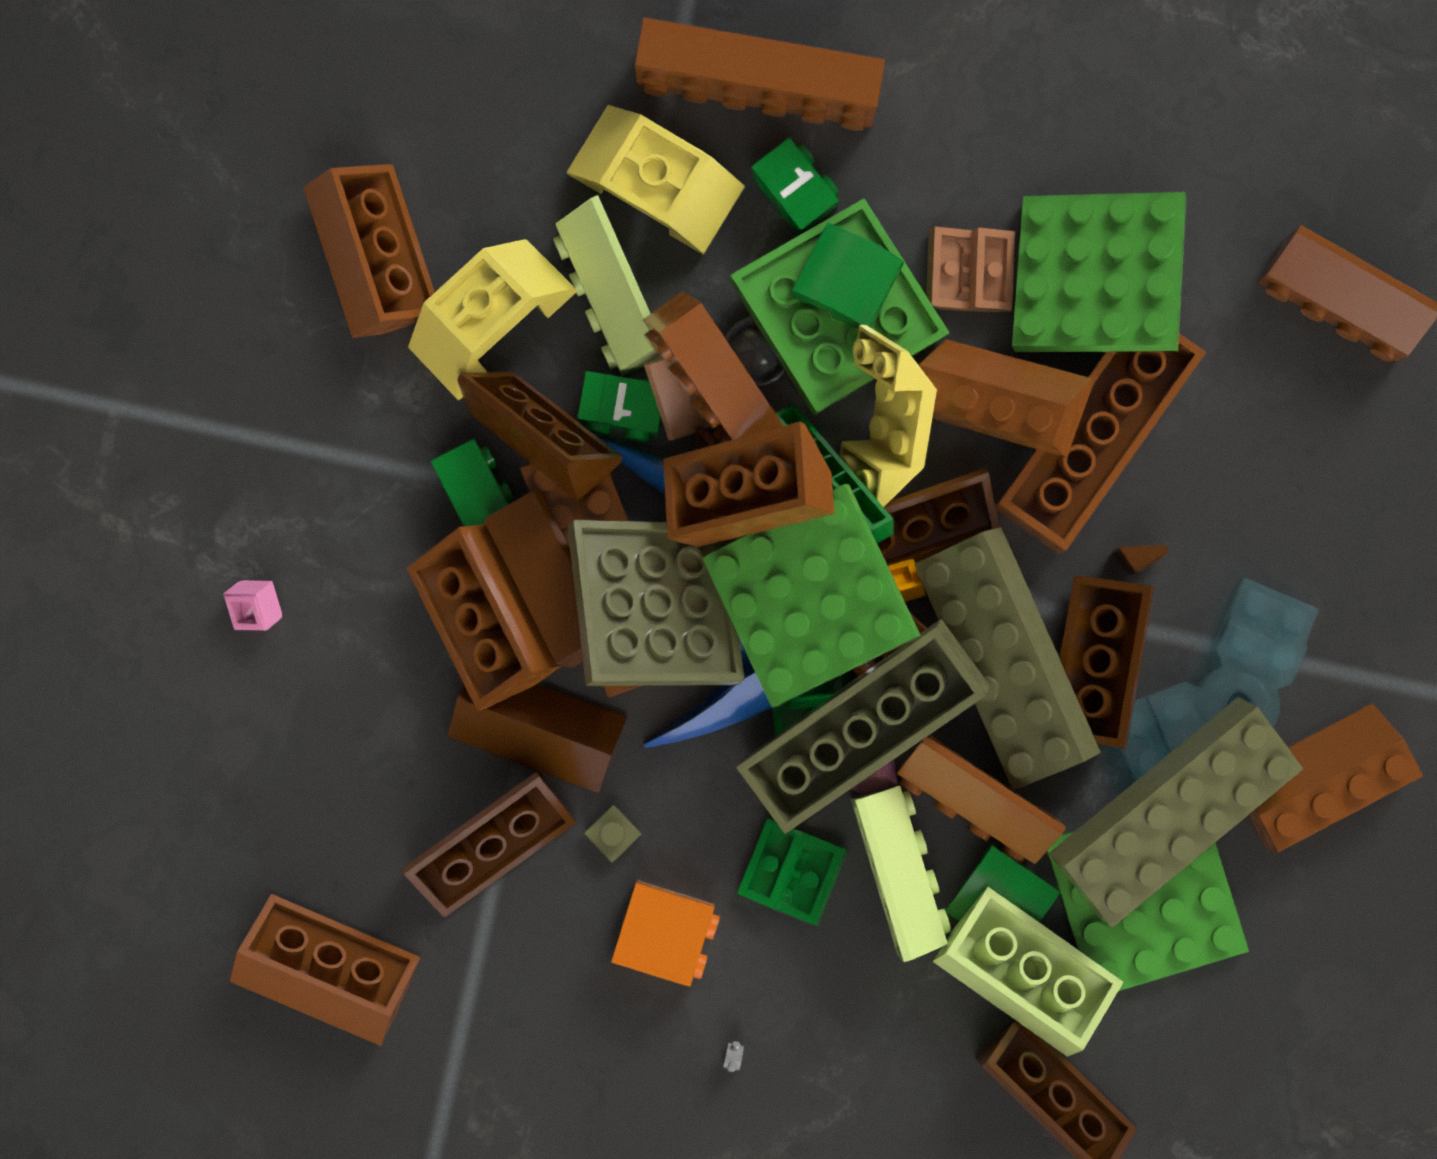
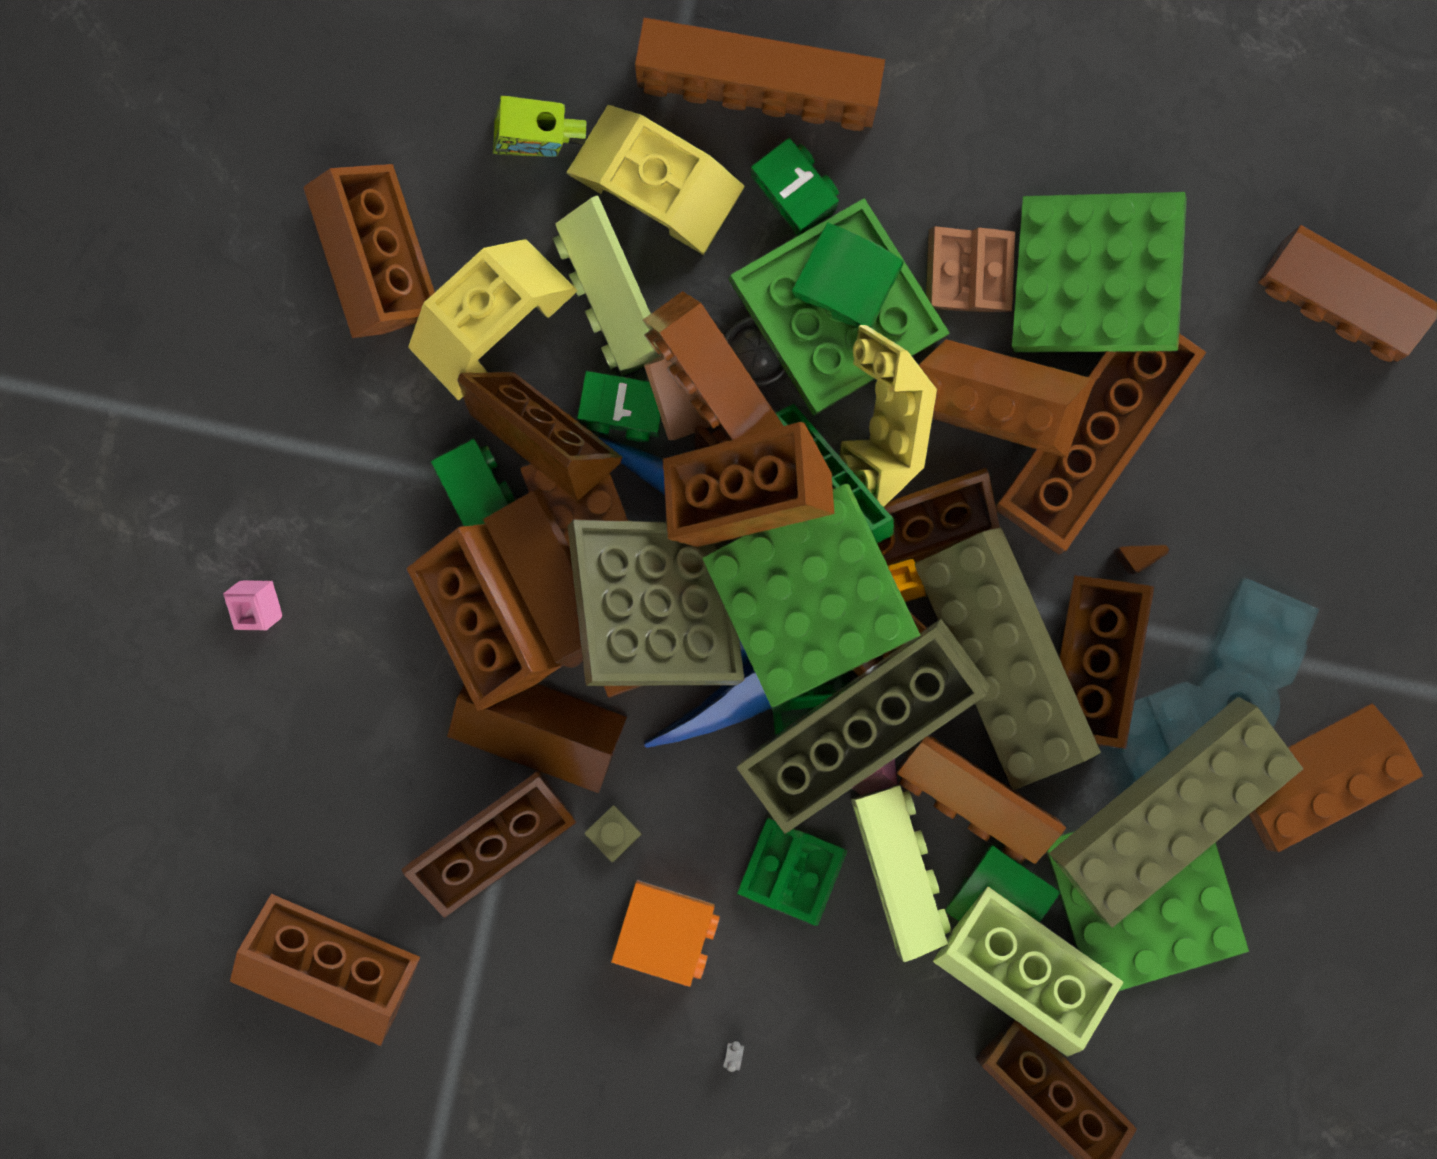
(519, 132): none -> lime torso

